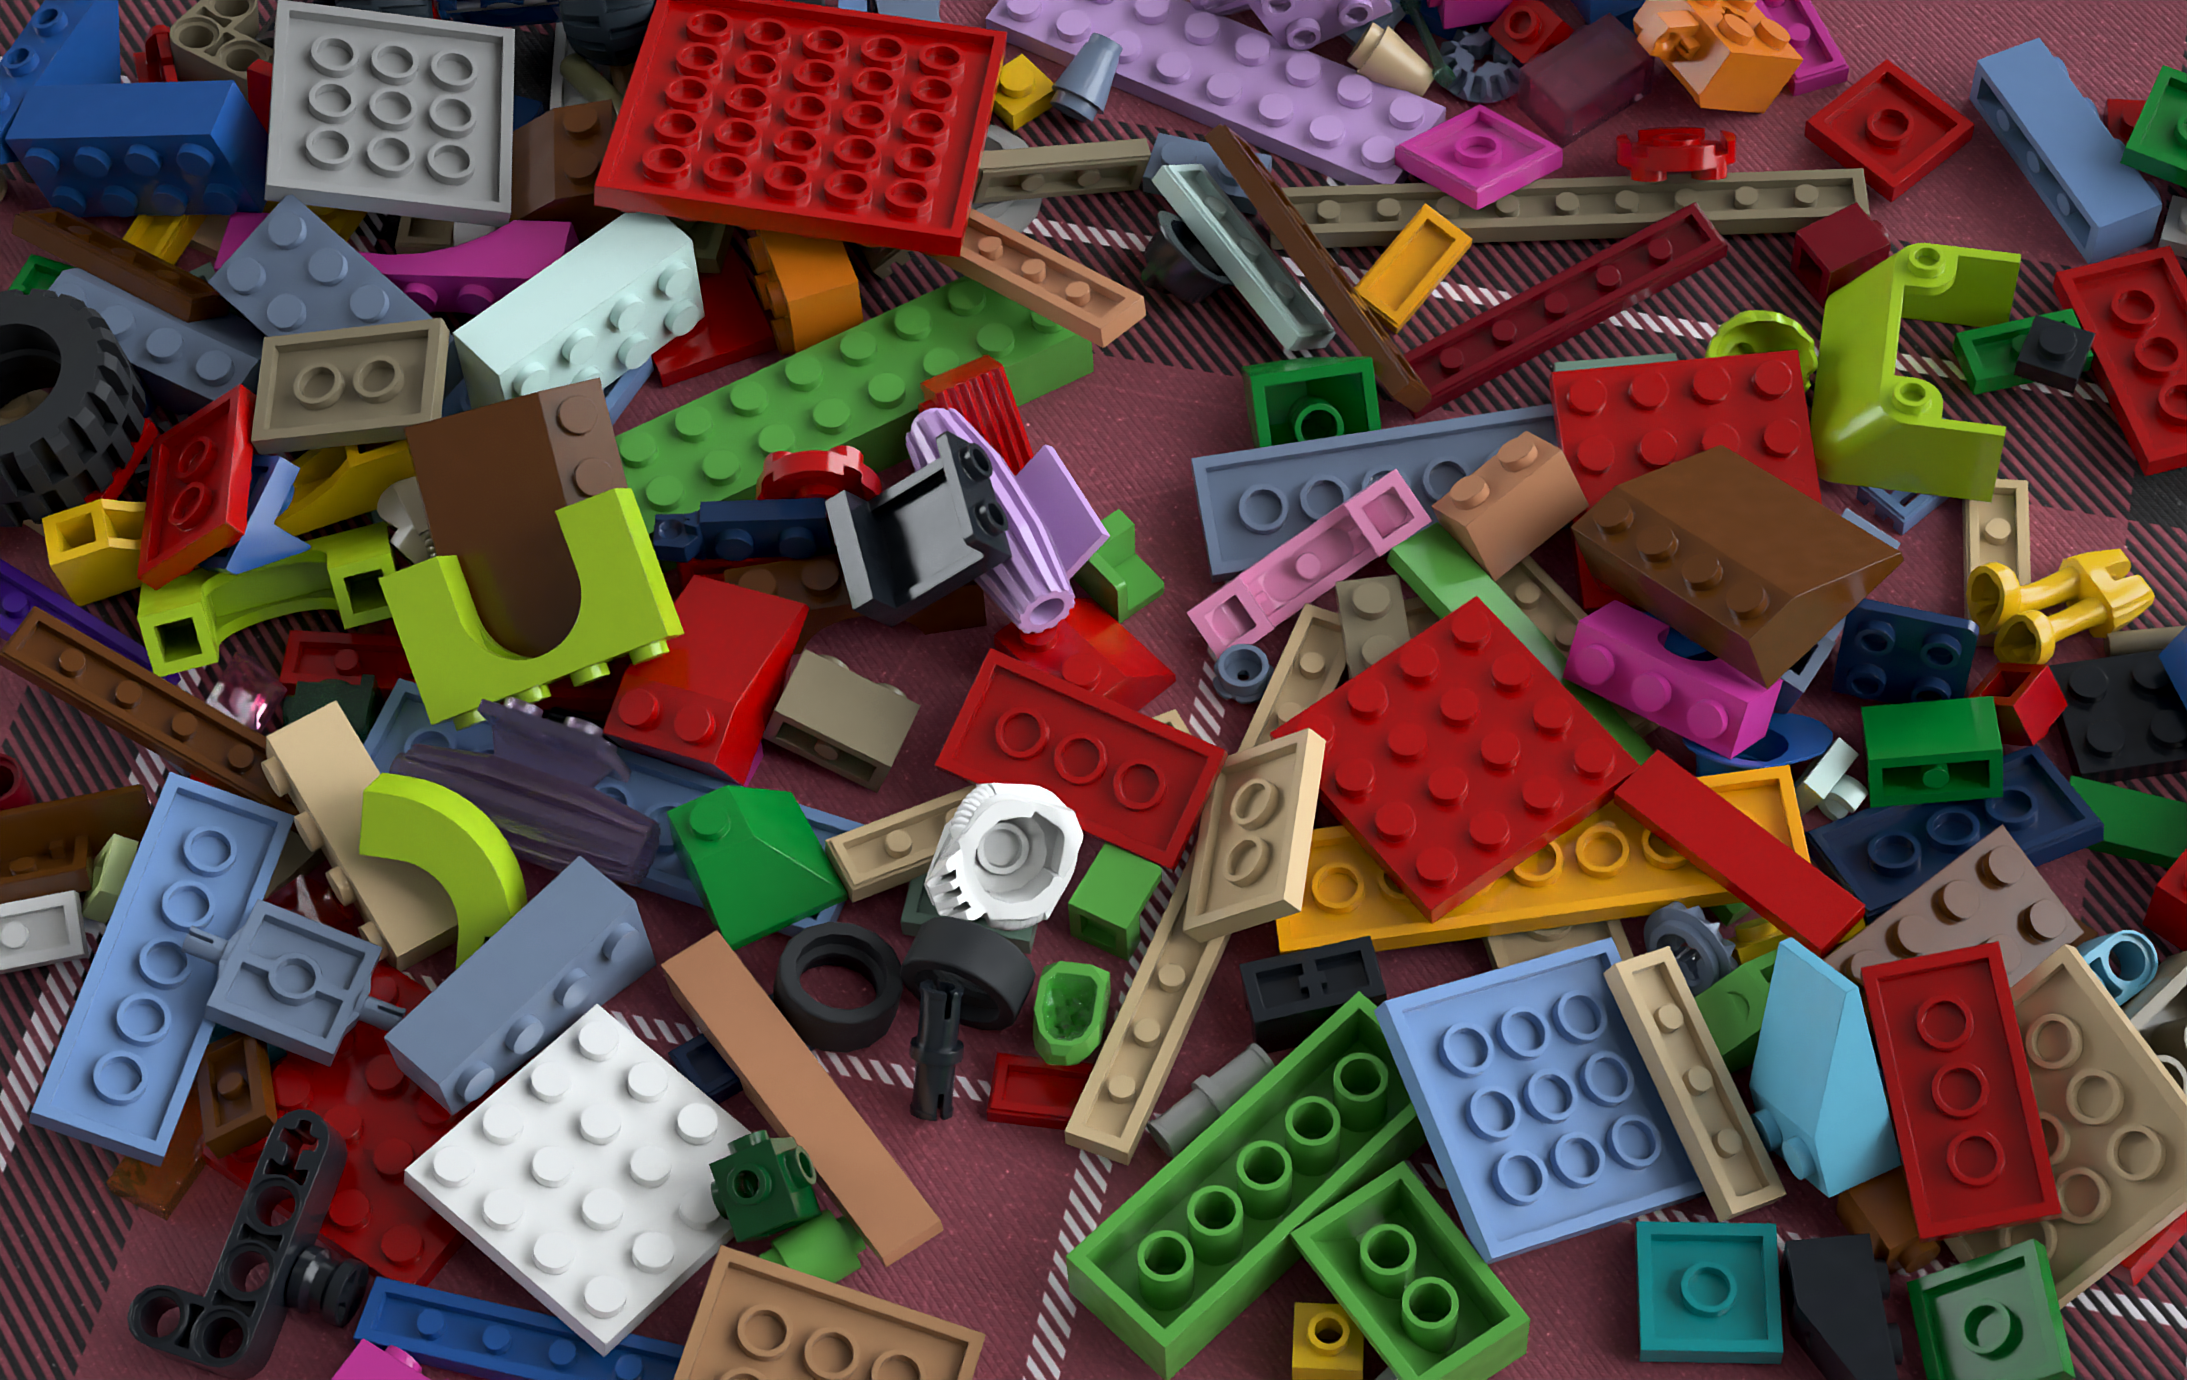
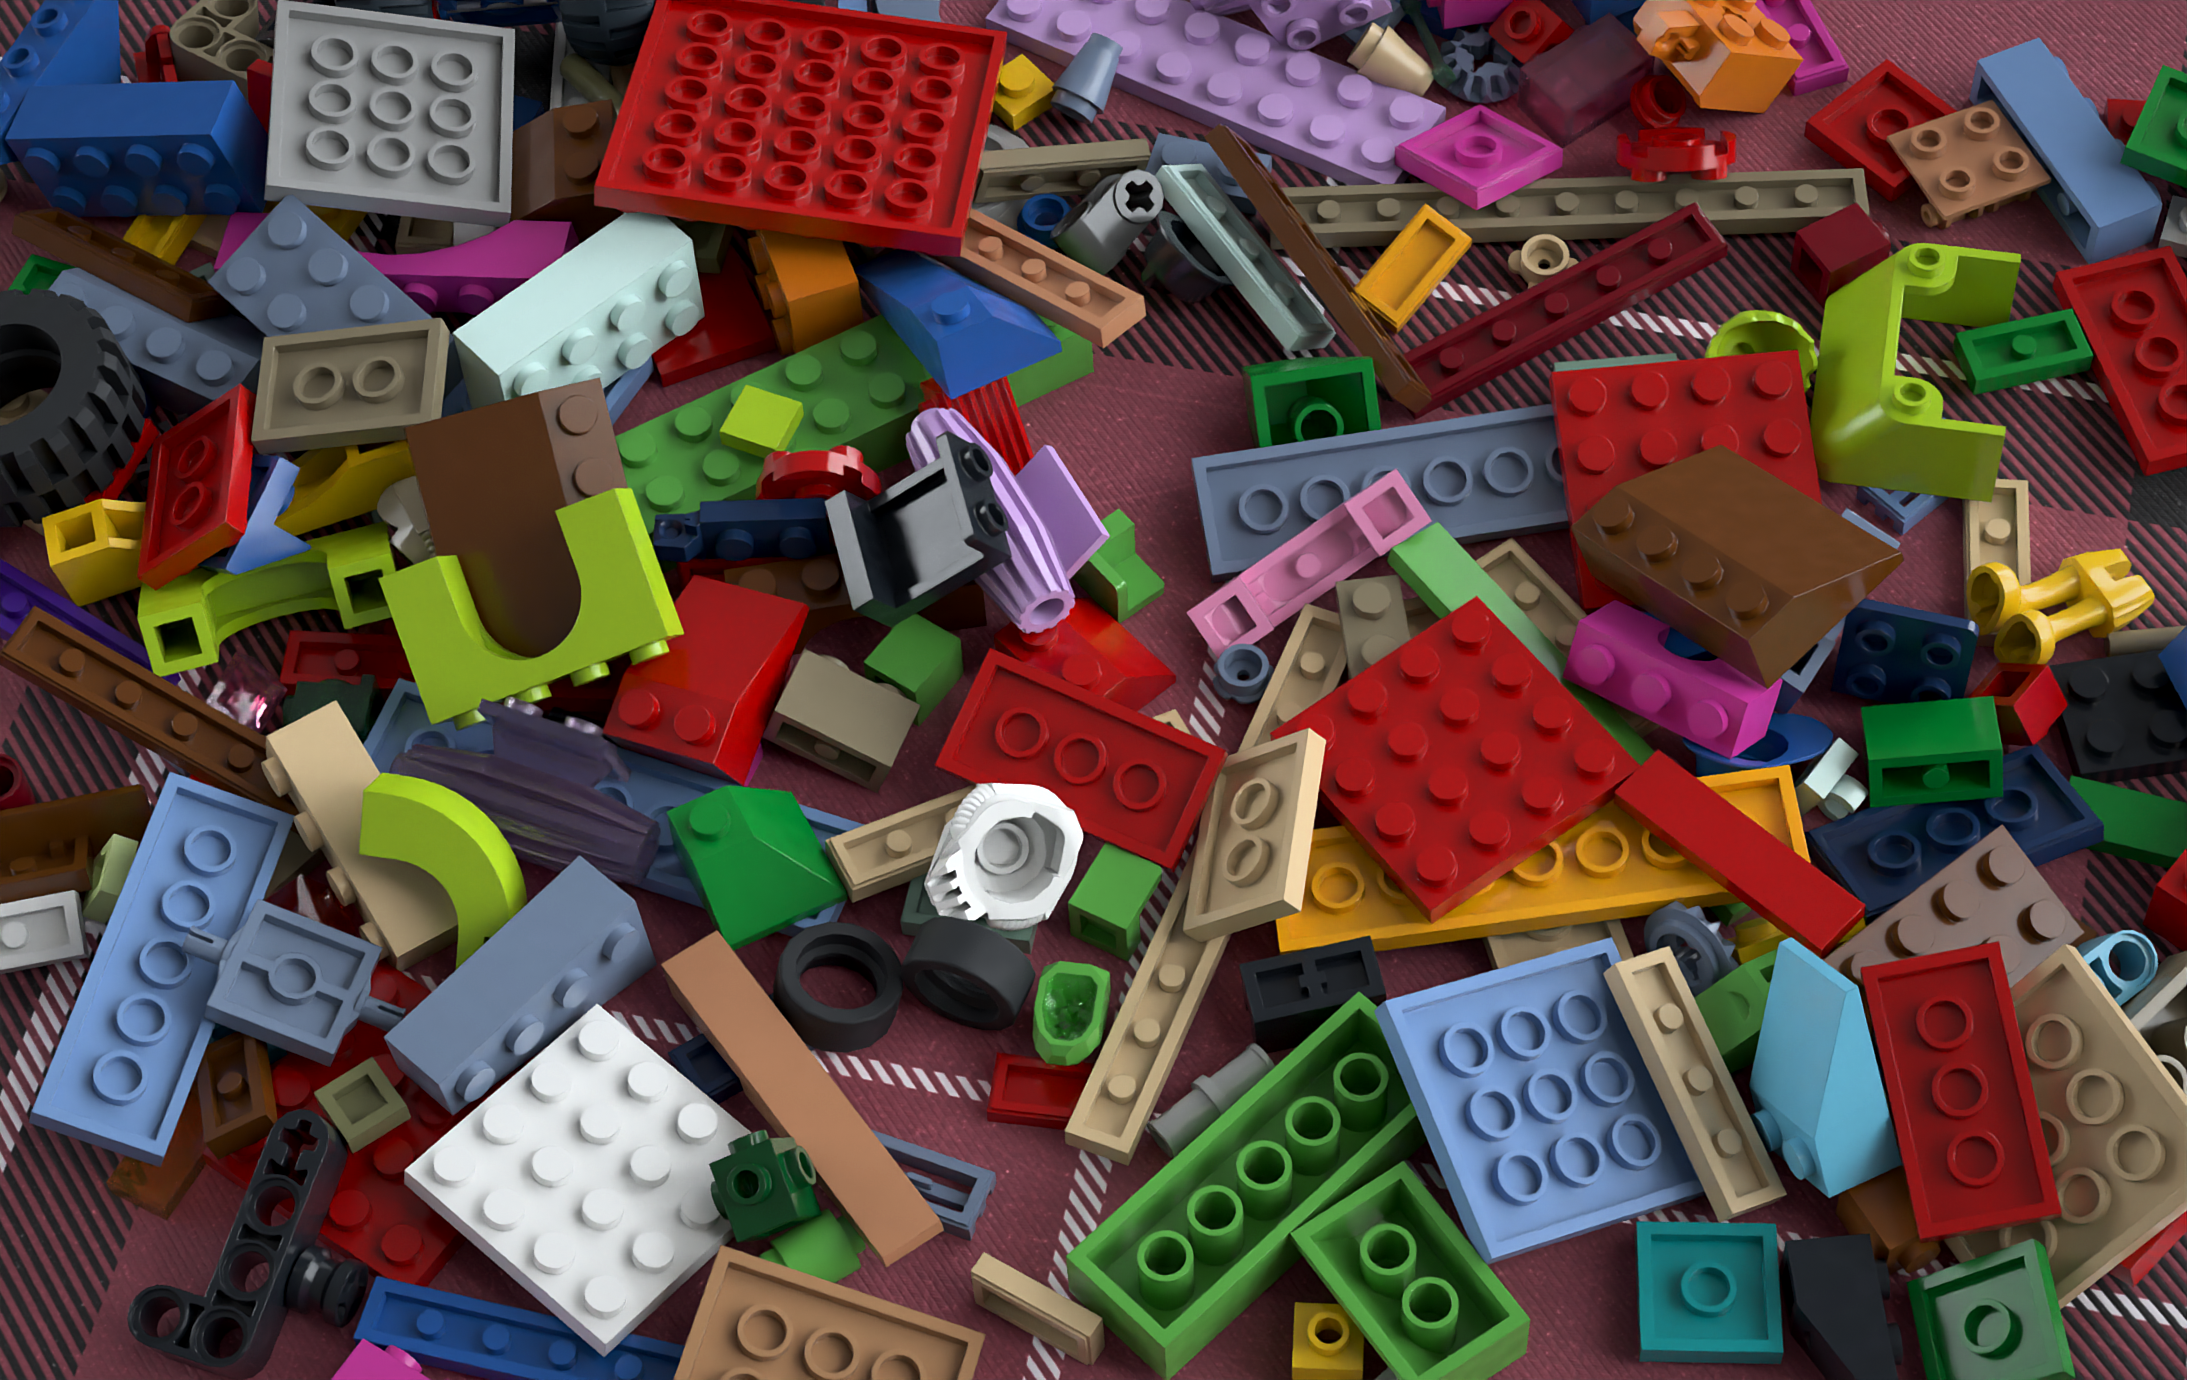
(362, 1105): none -> olive plate
(761, 422): none -> lime tile
(918, 661): none -> bright green panel
(936, 1049): black pin -> none
(954, 323): none -> blue wedge
(978, 1178): none -> sand blue tile
(1037, 1309): none -> tan tile
(1041, 211): none -> blue plate
(1102, 225): none -> dark grey piece
(1511, 503): nougat brick -> none
(1540, 250): none -> tan plate
(1657, 101): none -> red plate
(1968, 164): none -> nougat hinge
(2054, 354): black plate -> none

